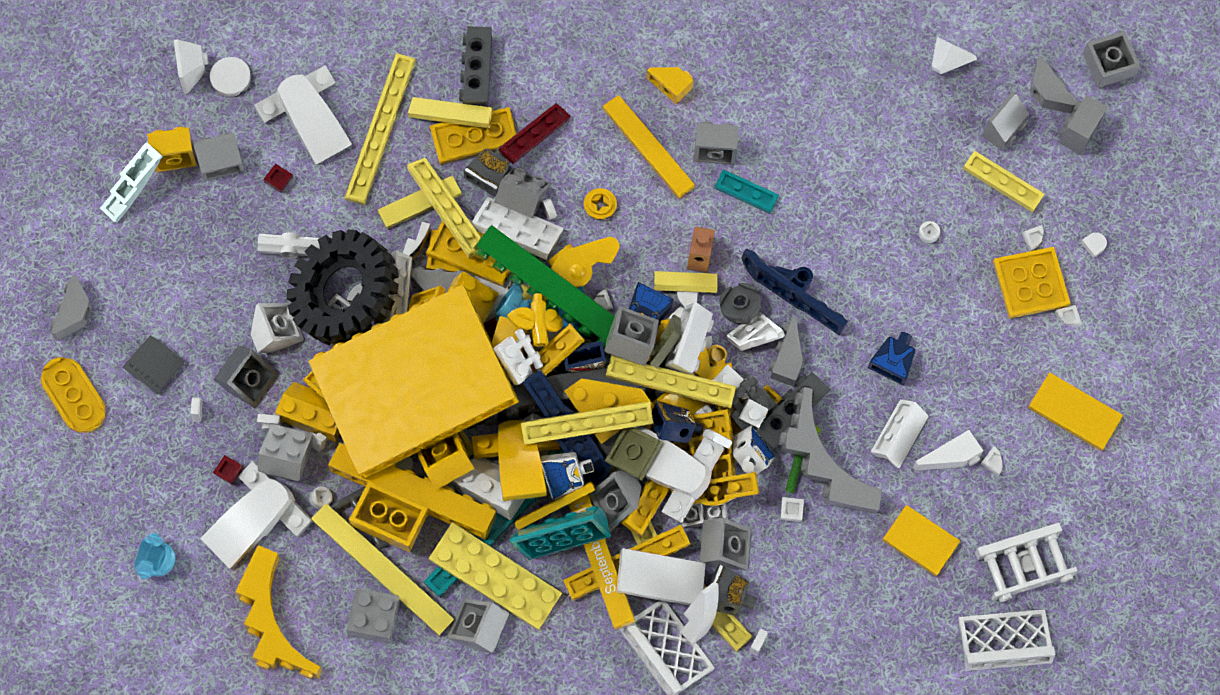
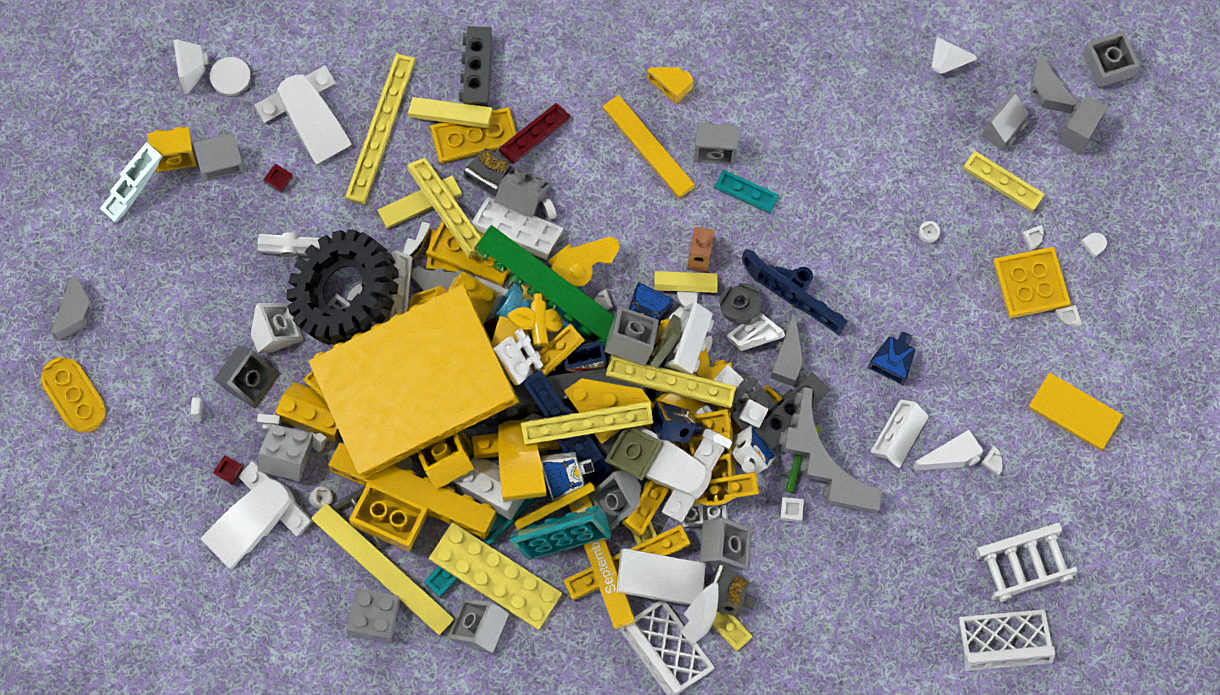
(153, 364): dark grey slope -> none
(154, 557): medium azure helmet -> none
(273, 647): yellow arch -> none
(595, 196): yellow gear -> none
(716, 353): yellow plate -> none
(758, 642): white tile -> none
(921, 540): yellow tile -> none
(1026, 562): white tile -> none

